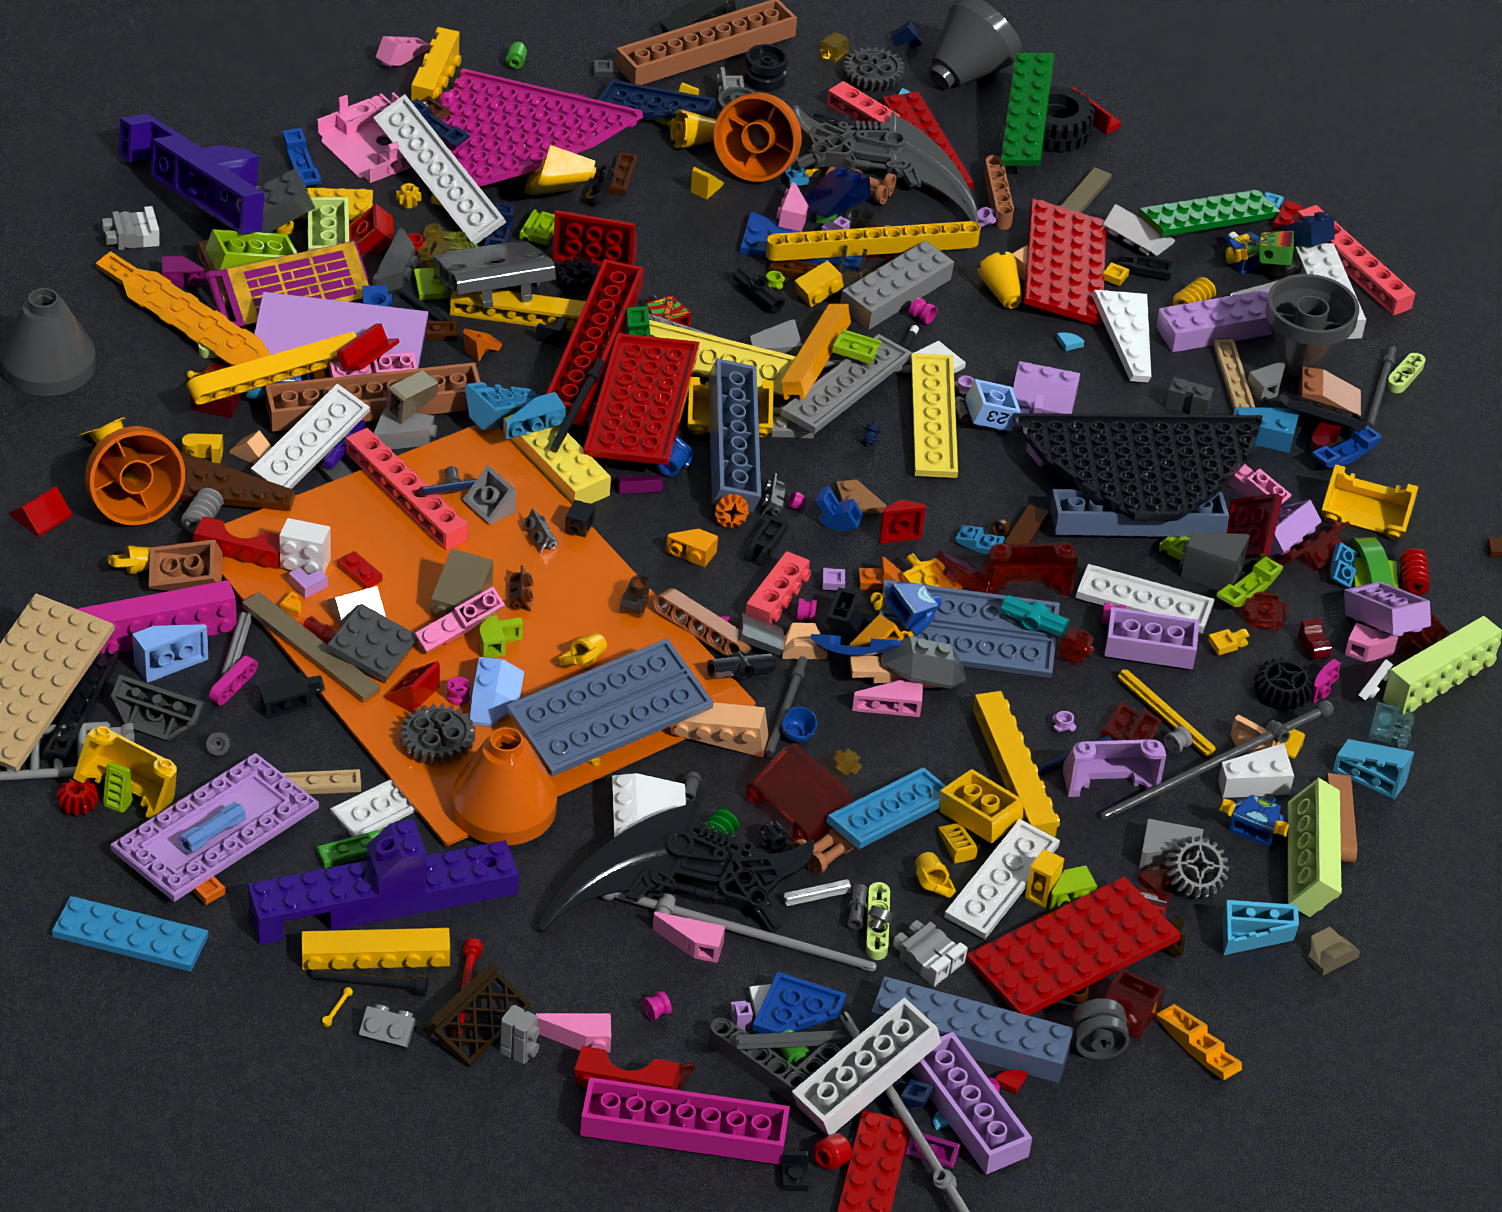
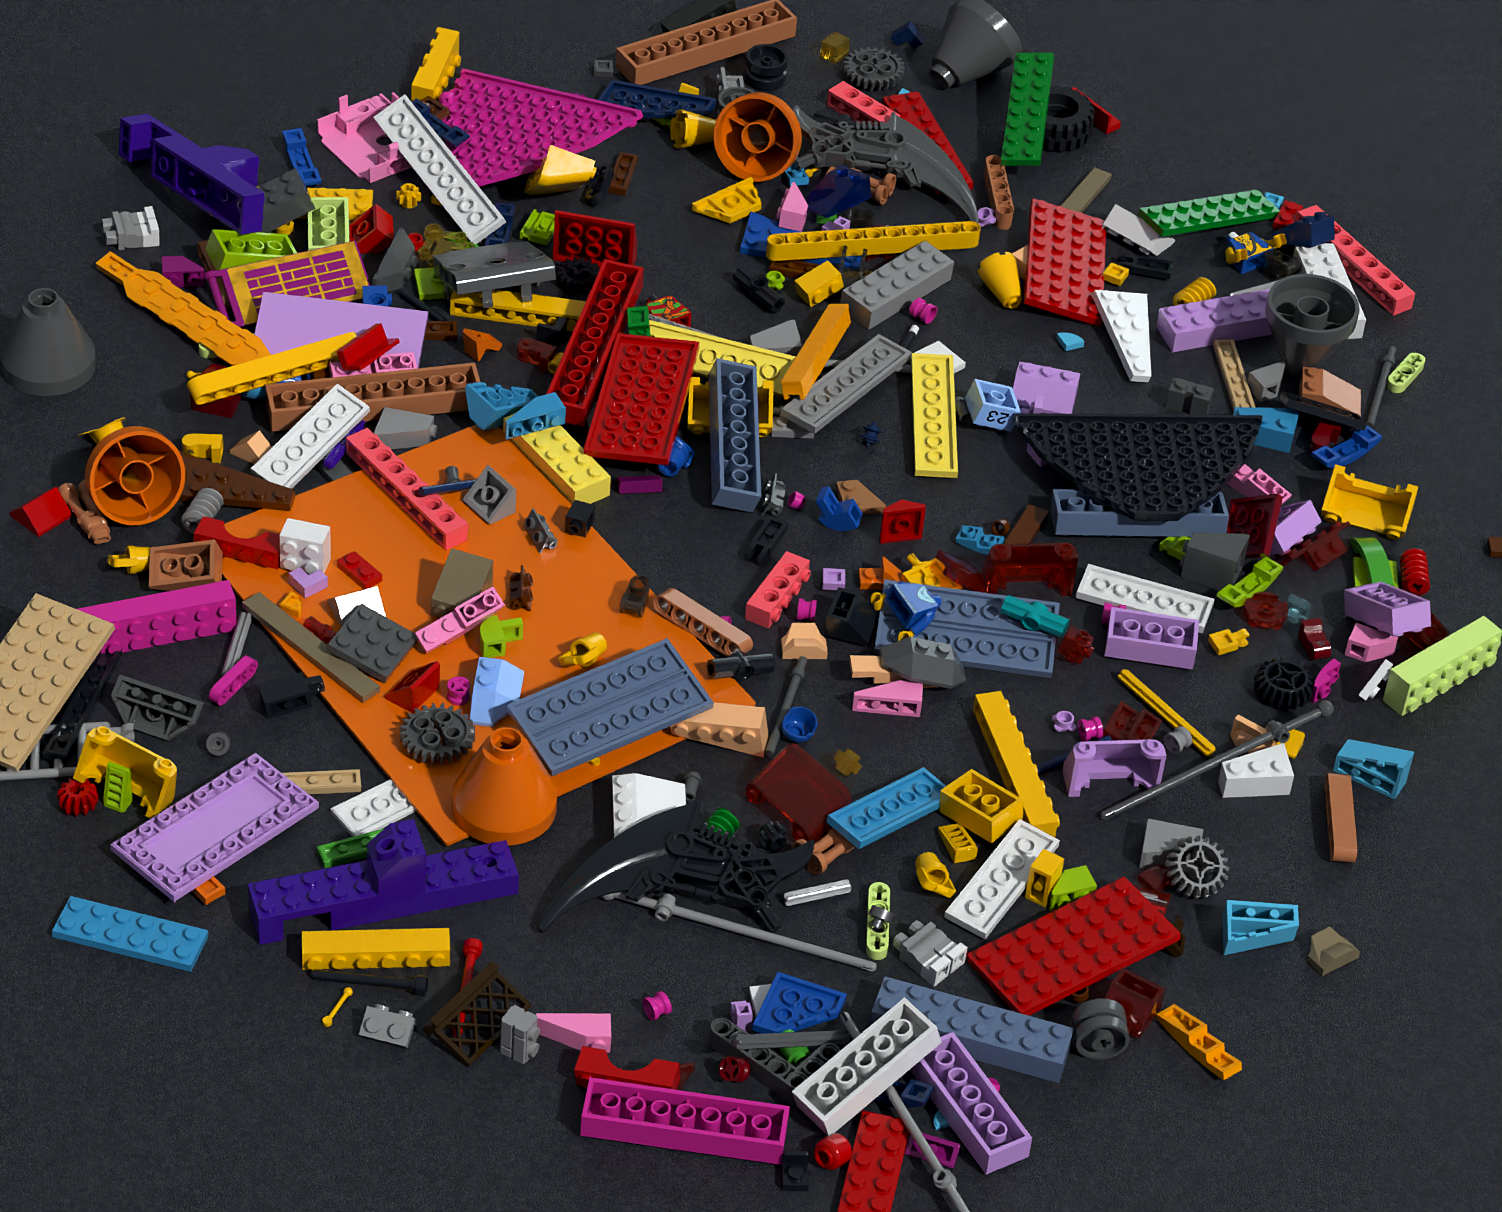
(91, 521): none -> nougat piece
(168, 649): light blue slope -> none
(200, 835): medium blue axle -> none
(400, 50): bright pink slope -> none
(410, 395): dark tan slope -> none
(516, 55): bright green brick -> none
(536, 353): none -> clear red leg
(553, 365): none -> yellow hinge
(591, 378): black bar -> none
(693, 545): light orange slope -> none
(694, 937): bright pink slope -> none
(704, 184): yellow slope -> none
(727, 503): orange gear -> none
(730, 203): none -> yellow wing
(730, 1064): none -> dark red wheel
(760, 634): dark grey slope -> none
(856, 346): lime plate -> none
(857, 906): flat silver pin -> none
(877, 646): blue slope -> none
(878, 629): light orange slope -> none
(963, 384): lavender plate -> none
(1012, 1080): red tile -> none
(1090, 728): none -> dark pink wheel
(1256, 818): blue torso -> none
(1274, 247): bright green torso -> none
(1298, 608): none -> clear light blue tile
(1314, 847): yellowish green brick -> none
(1342, 565): dark azure slope -> none
(1384, 722): clear light blue plate -> none

